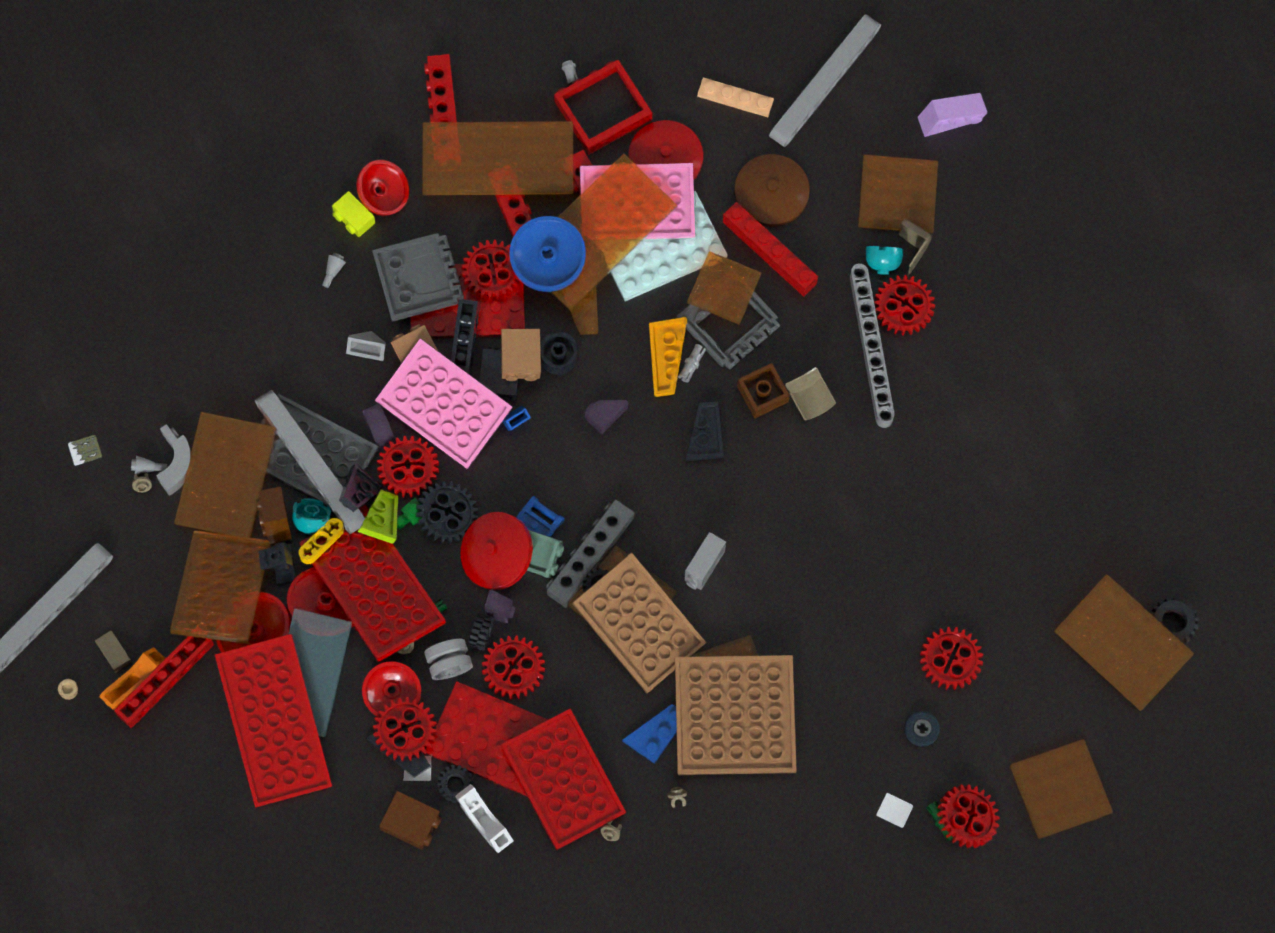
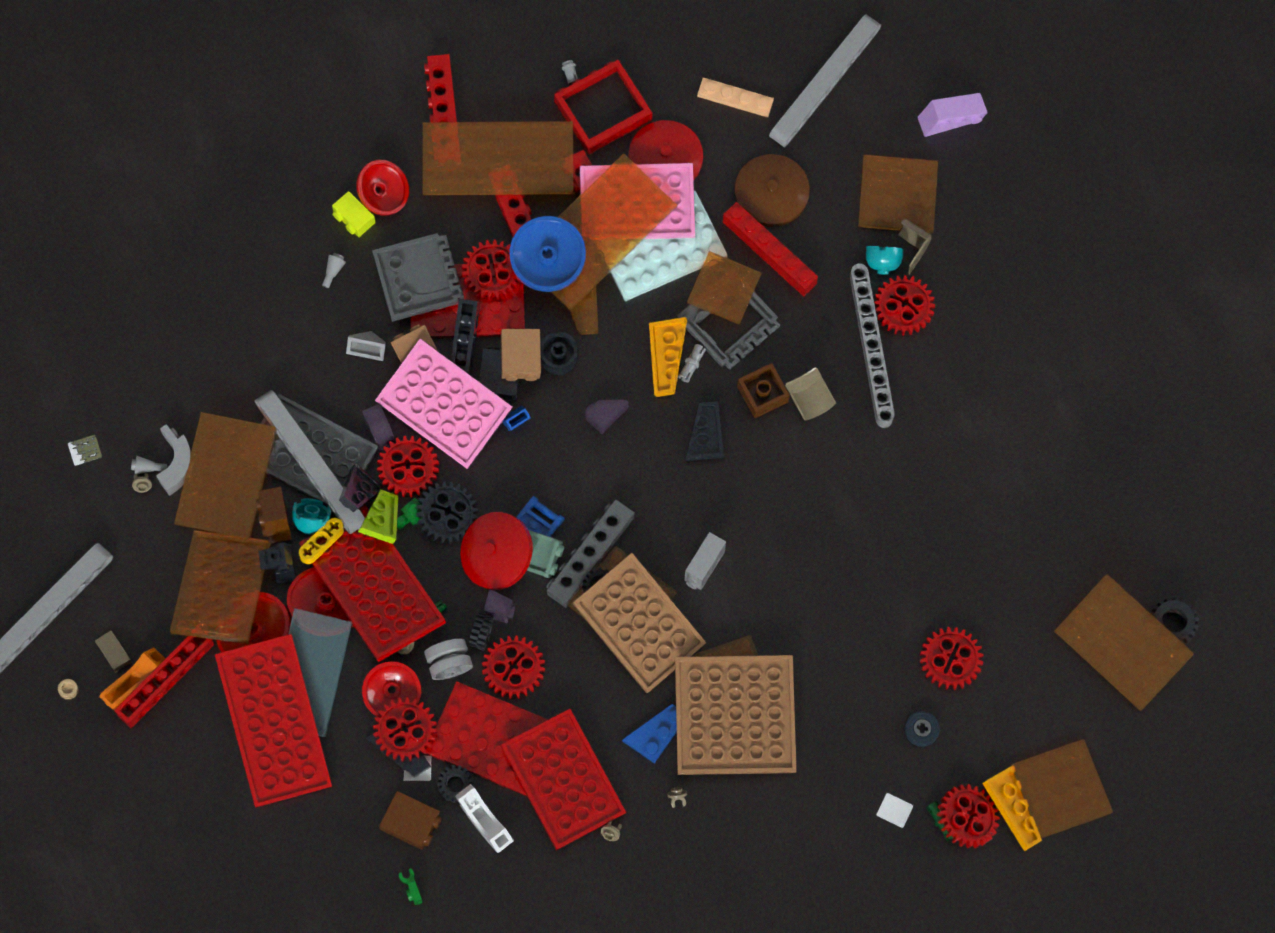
(412, 892): none -> green plate
(1014, 809): none -> light orange wing

